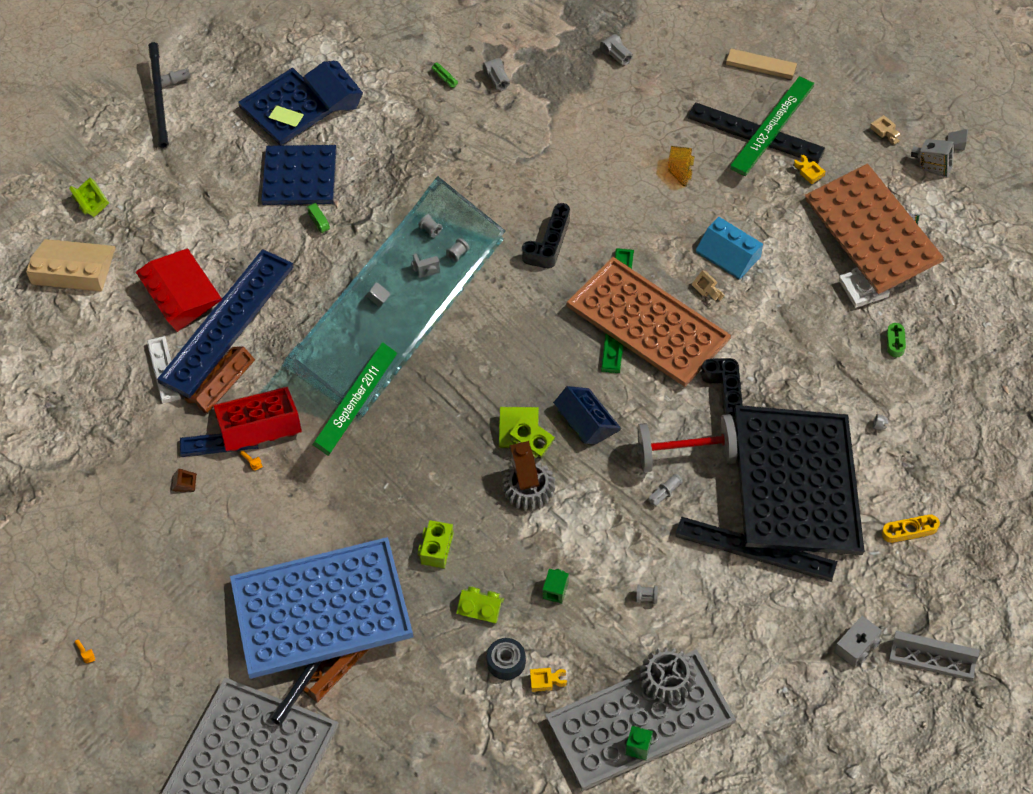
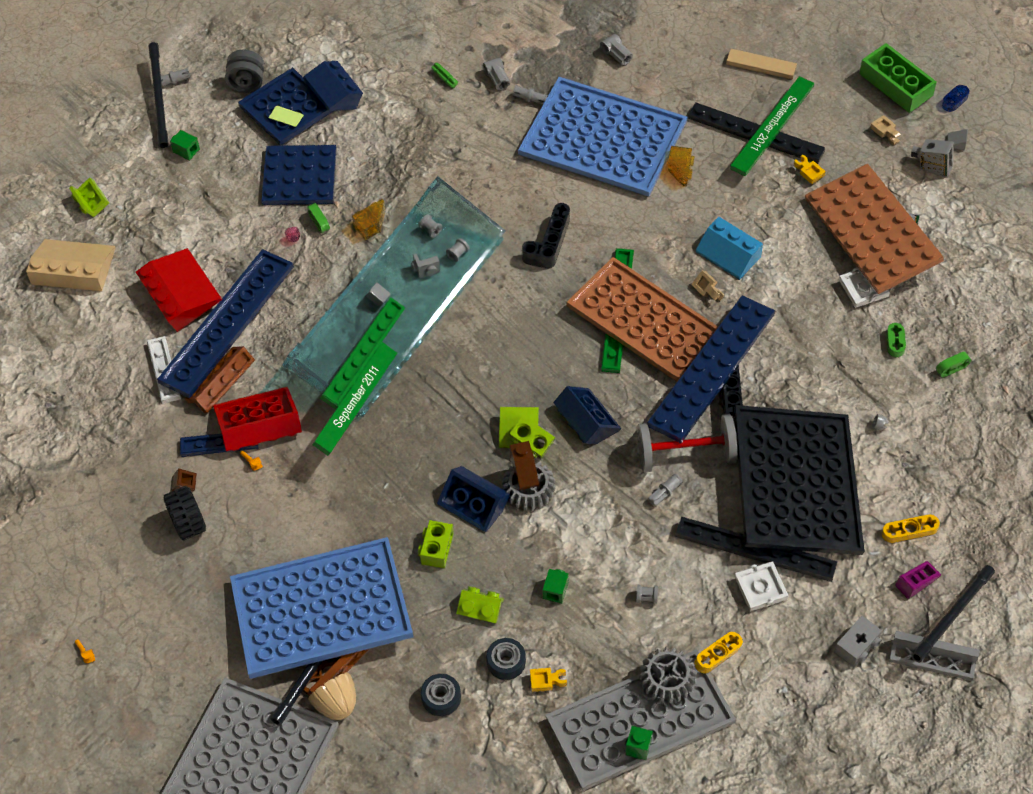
(184, 145): none -> green brick
(184, 513): none -> black tyre
(244, 71): none -> dark grey wheel
(292, 234): none -> clear pink hinge
(335, 698): none -> tan hair
(362, 353): none -> green tile
(369, 220): none -> clear yellow slope
(440, 684): none -> wheel
(473, 498): none -> dark blue slope
(529, 95): none -> light grey pin
(603, 136): none -> medium blue plate
(711, 369): none -> dark blue plate
(720, 644): none -> yellow beam
(761, 586): none -> white plate
(897, 77): none -> bright green brick
(908, 587): none -> magenta slope
(925, 646): none -> black piece
(953, 96): none -> clear blue beam
(953, 364): none -> bright green beam

